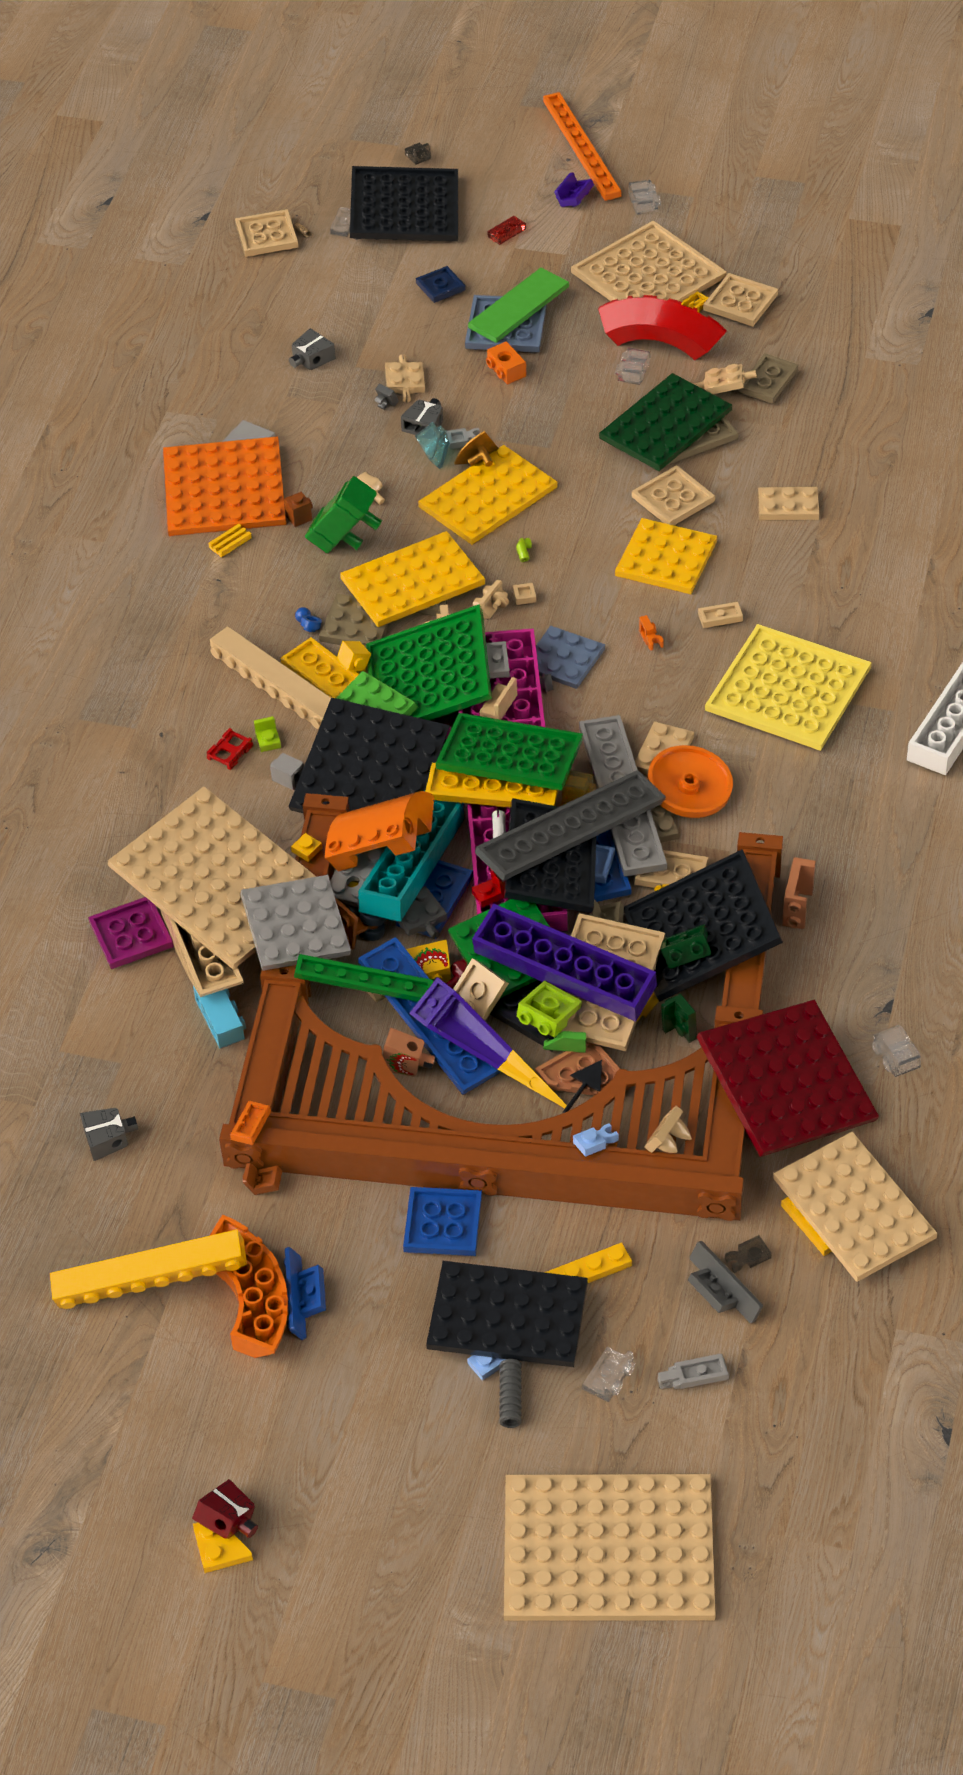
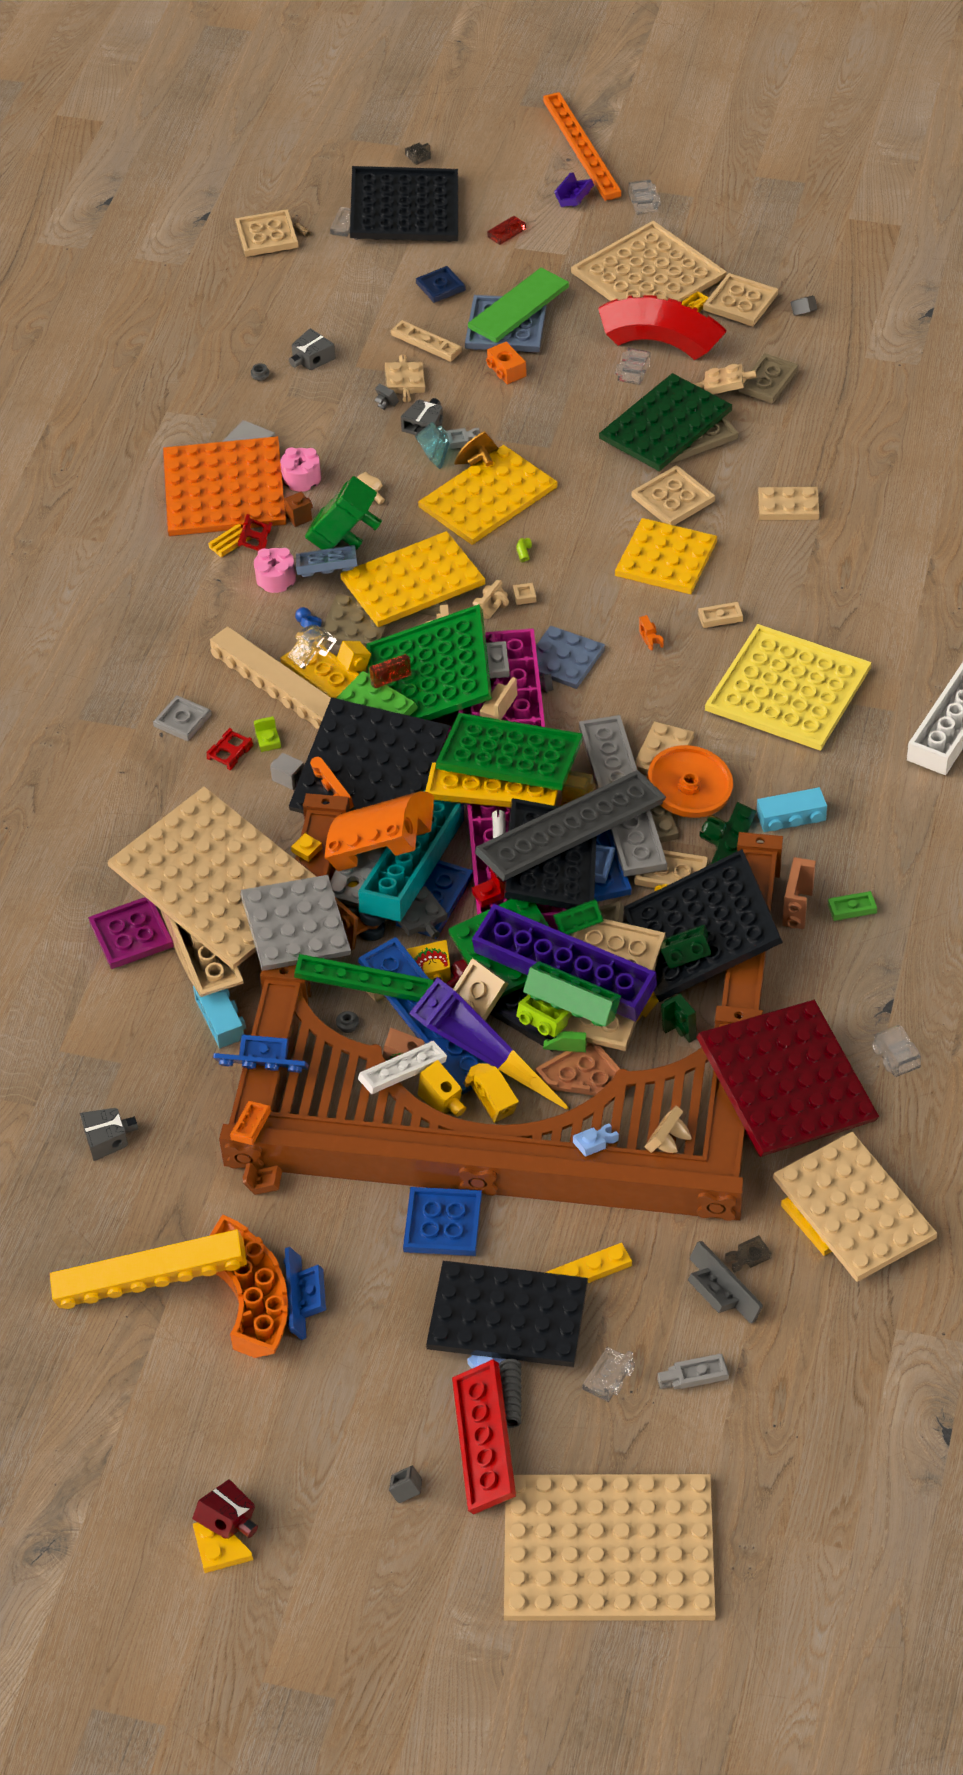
(182, 718): none -> light grey tile
(248, 532): none -> red piece
(259, 372): none -> dark grey plate
(264, 1052): none -> blue bracket
(274, 569): none -> bright pink brick
(300, 468): none -> bright pink brick
(311, 641): none -> clear brick
(326, 560): none -> sand blue plate
(329, 780): none -> orange plate
(347, 1026): none -> dark grey plate
(390, 671): none -> clear red plate
(401, 1067): none -> white plate
(405, 1484): none -> dark grey slope
(426, 340): none -> tan plate
(440, 1090): none -> yellow torso
(483, 1437): none -> red plate
(492, 1091): none -> yellow piece
(571, 994): none -> brick
(578, 917): none -> green plate
(588, 1076): black piece -> none
(725, 834): none -> dark green plate
(791, 809): none -> medium azure brick
(804, 305): none -> dark grey slope
(852, 906): none -> bright green plate

